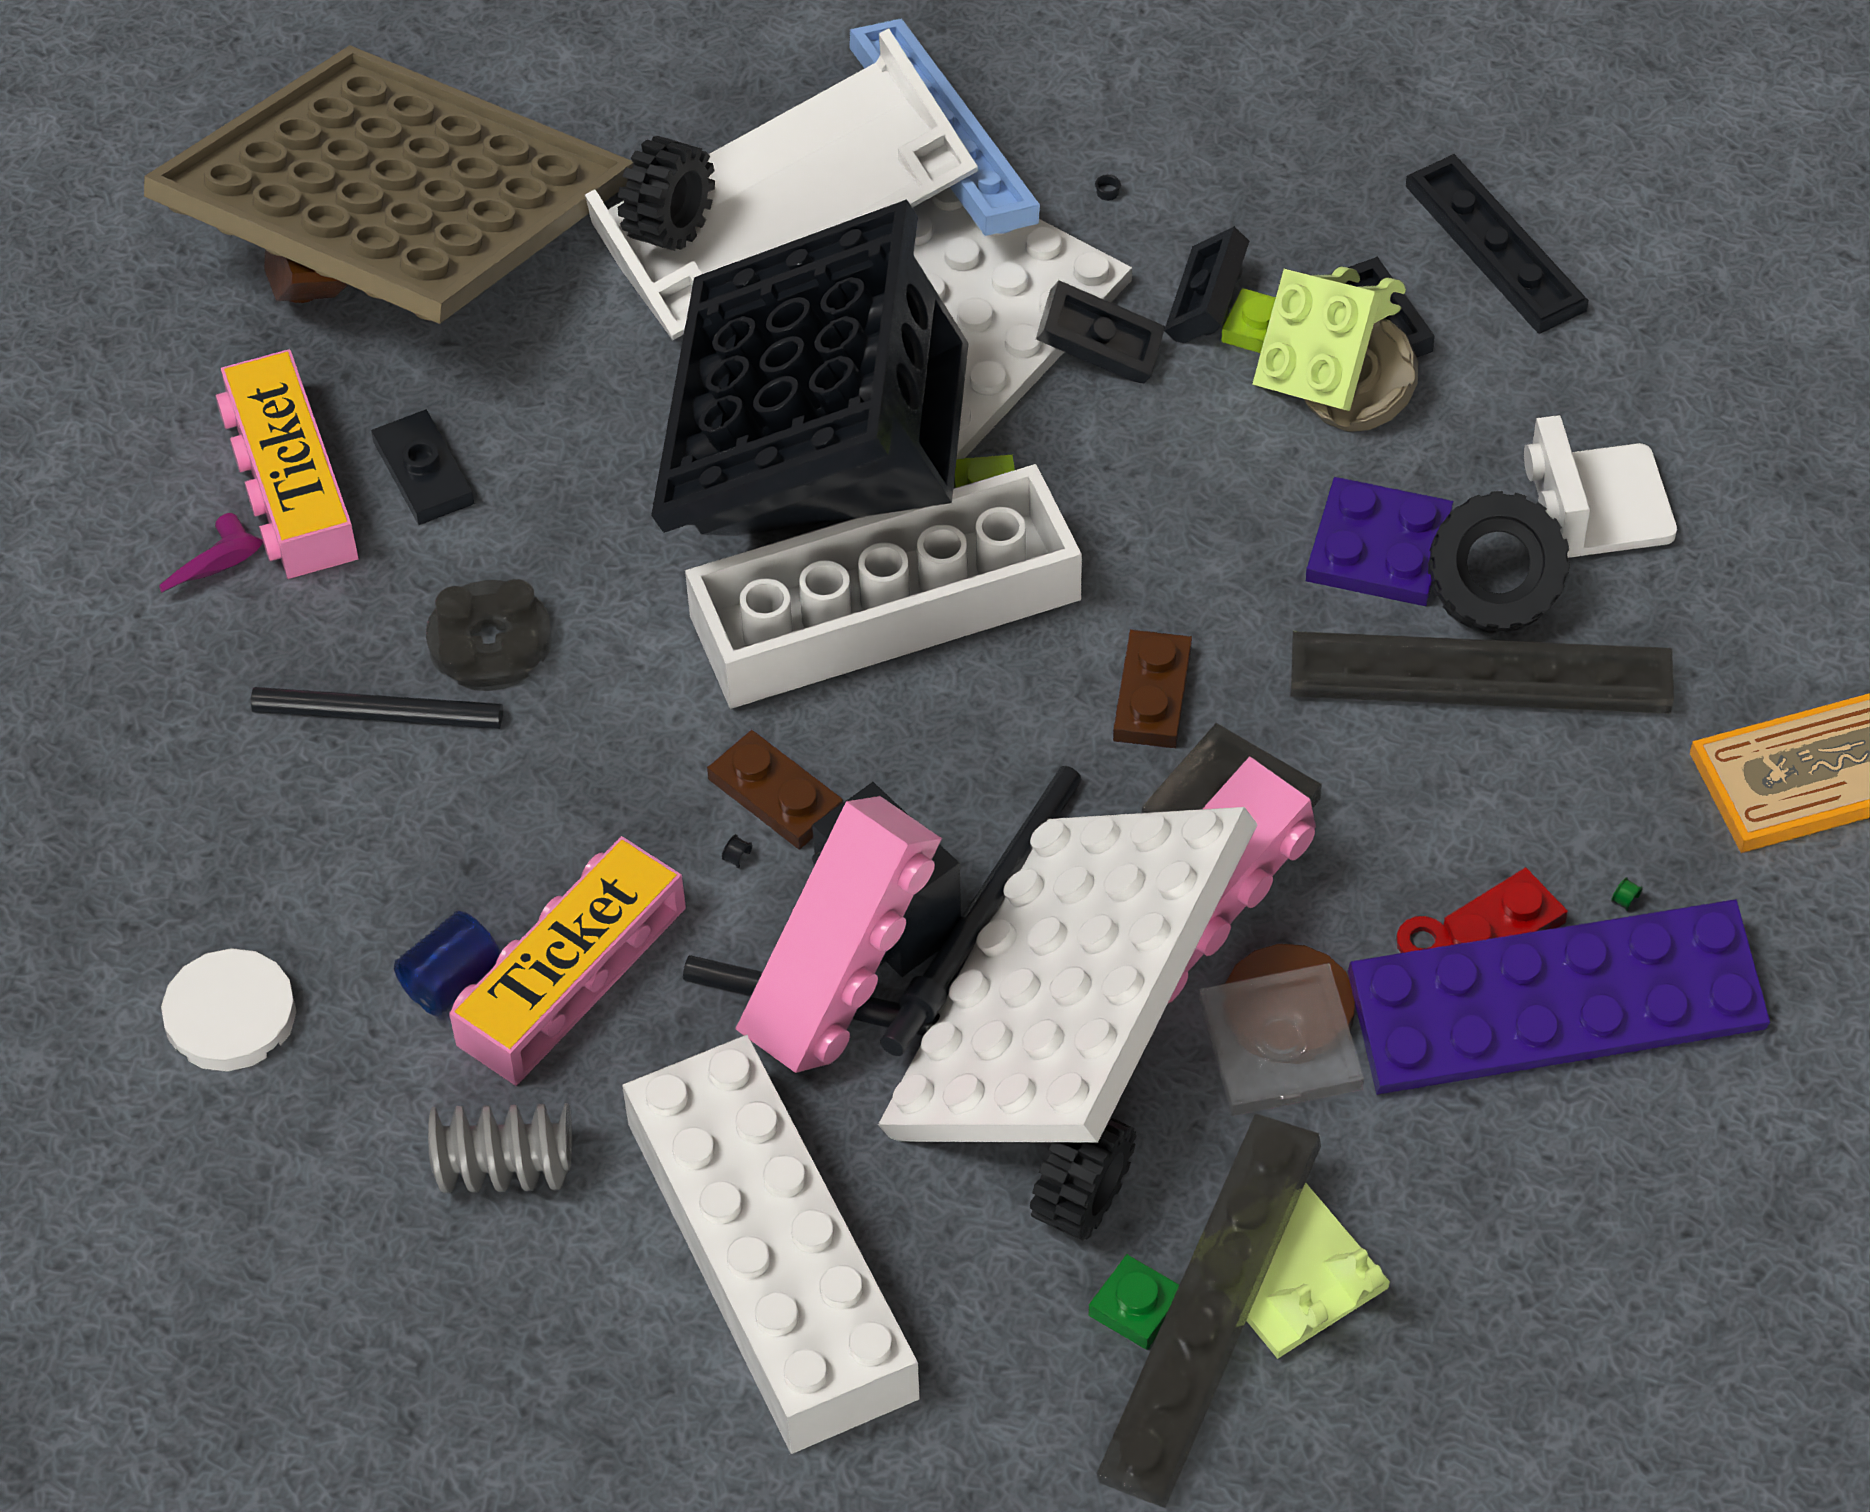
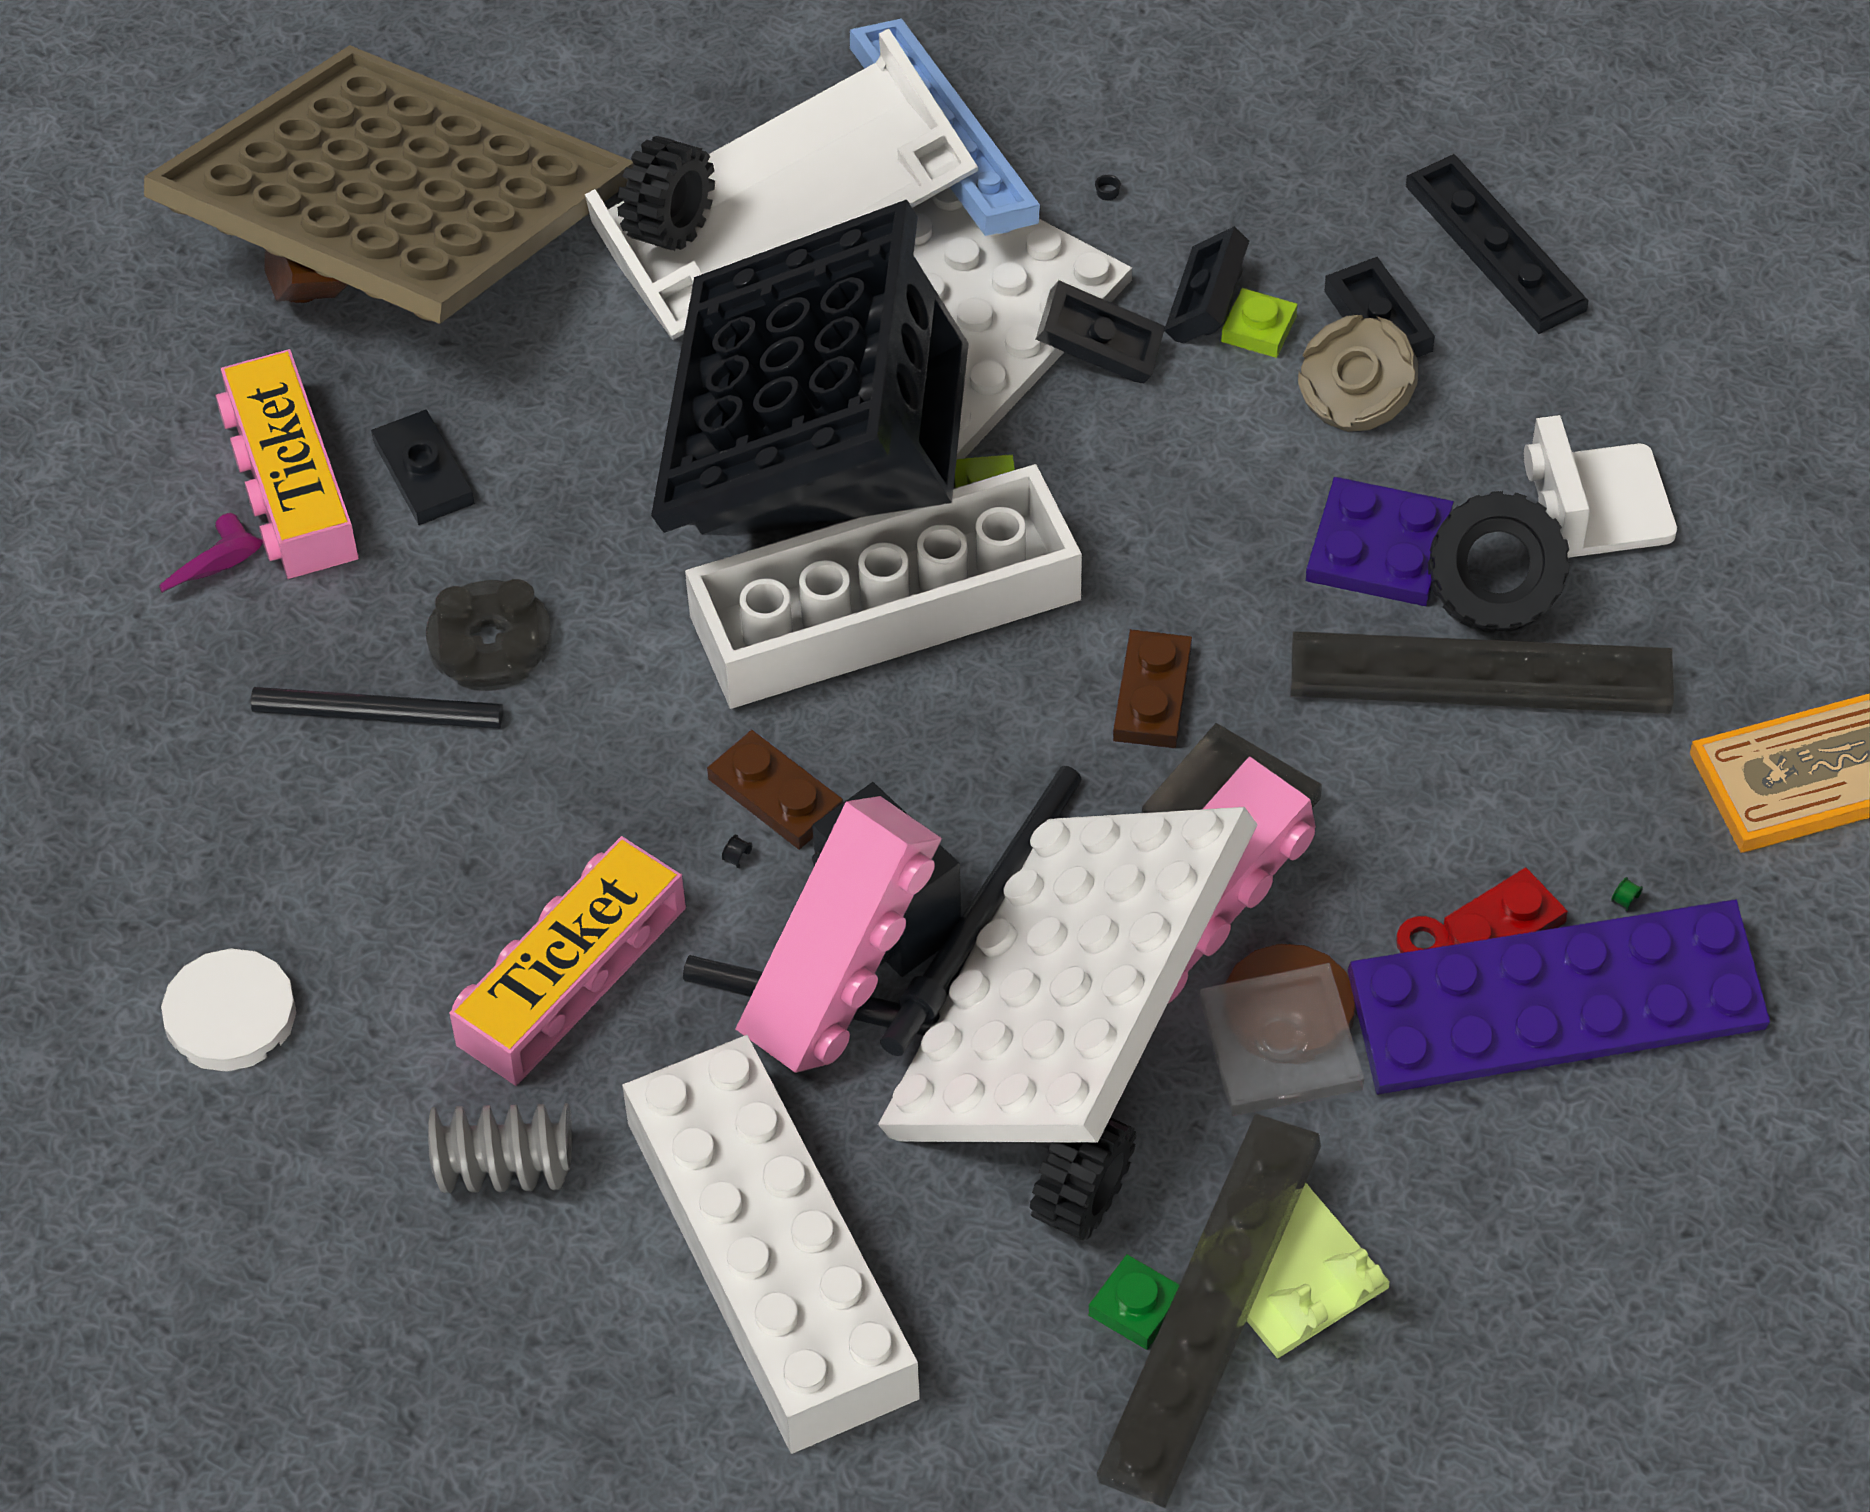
(447, 962): clear blue piece -> none
(1322, 334): yellowish green plate -> none

